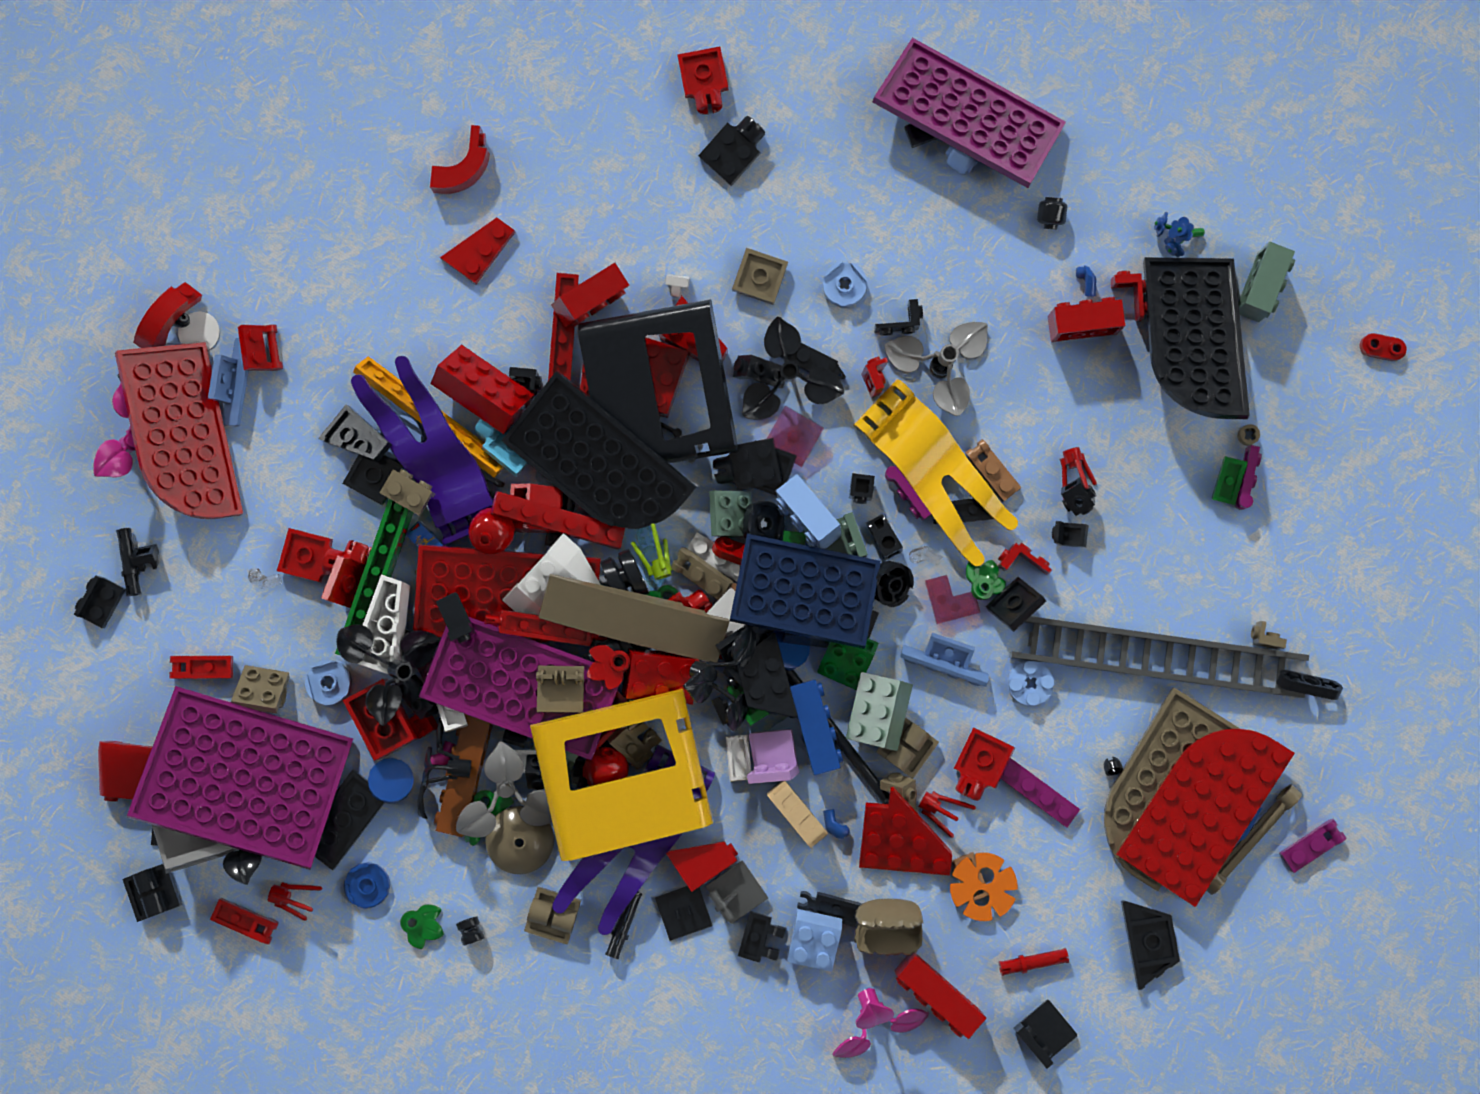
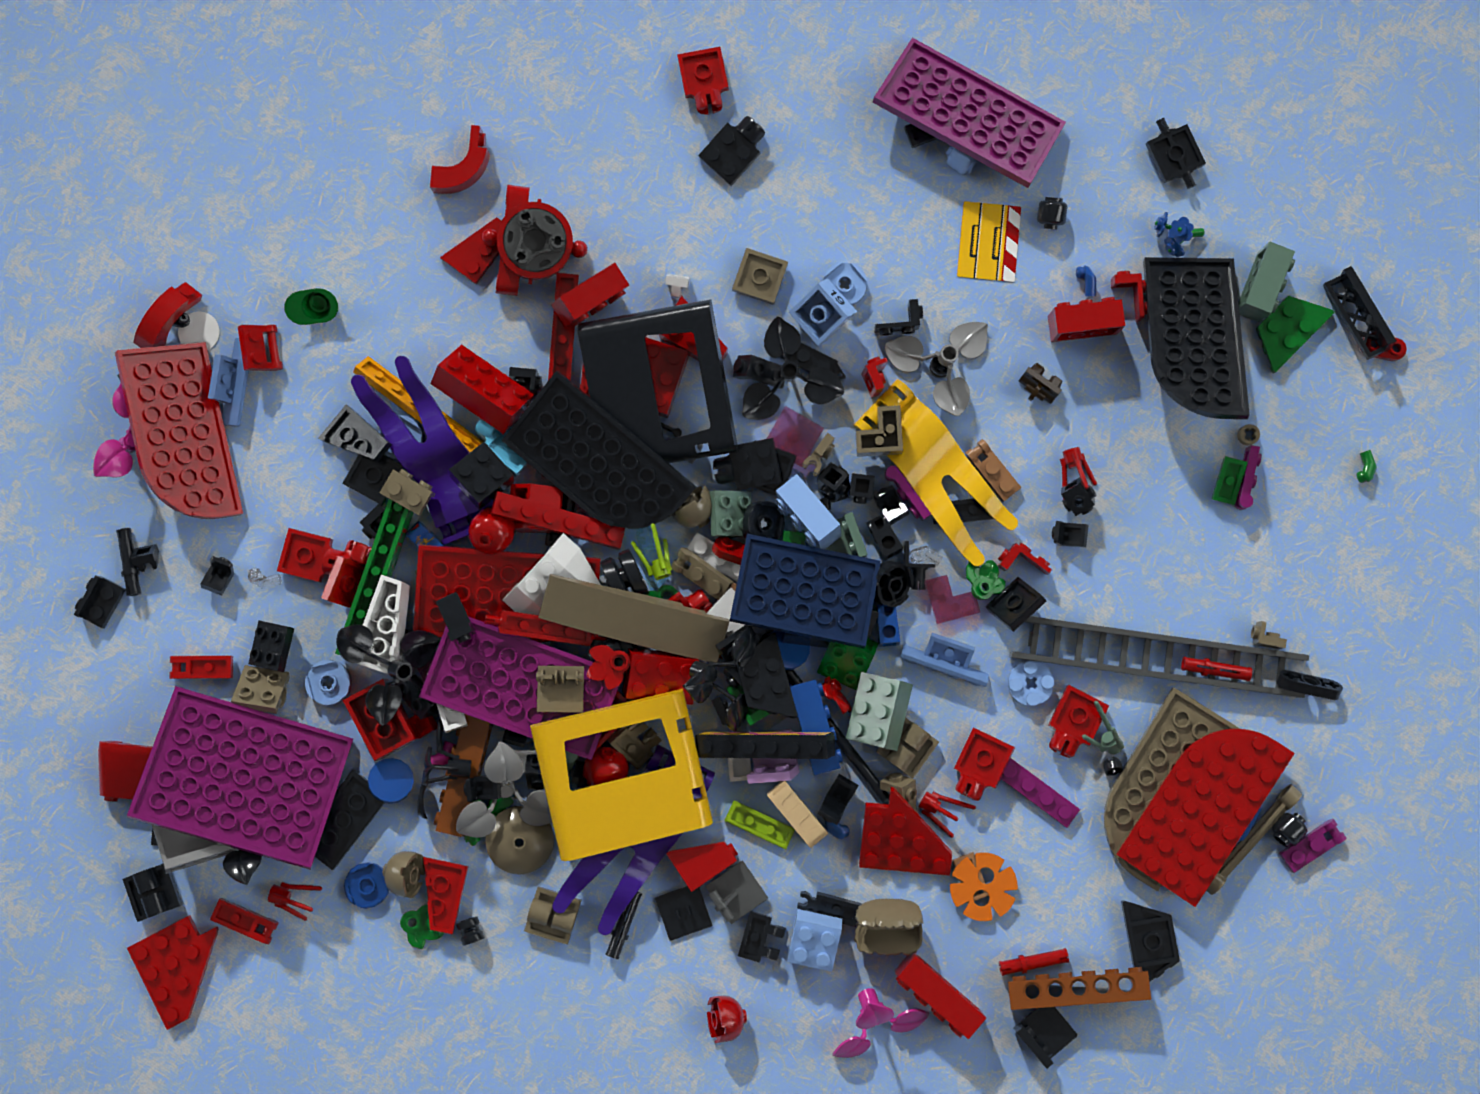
(174, 967): none -> red wing
(218, 575): none -> black bracket
(271, 646): none -> black plate
(311, 306): none -> green piece
(371, 520): none -> black bracket
(403, 873): none -> dark tan cylinder
(444, 891): none -> red wing
(481, 475): none -> black brick
(481, 789): none -> black bracket
(531, 241): none -> piece
(695, 509): none -> dark tan cylinder
(725, 1018): none -> red cylinder
(759, 824): none -> lime tile
(766, 745): none -> black brick
(822, 311): none -> light blue brick
(823, 450): none -> dark tan plate
(827, 502): none -> black hand
(832, 691): none -> red plate
(833, 482): none -> black brick
(837, 799): none -> black bracket
(885, 439): none -> dark tan brick
(887, 626): none -> blue leg
(890, 504): none -> black bracket
(918, 570): none -> black bracket
(989, 241): none -> yellow sticker
(1040, 386): none -> dark brown hips
(1072, 718): none -> red plate
(1110, 740): none -> sand green plant
(1139, 990): none -> dark orange brick
(1175, 153): none -> black plate
(1190, 664): none -> red pin
(1289, 829): none -> black head
(1290, 328): none -> green wing
(1367, 310): none -> black fence
(1369, 467): none -> green arm

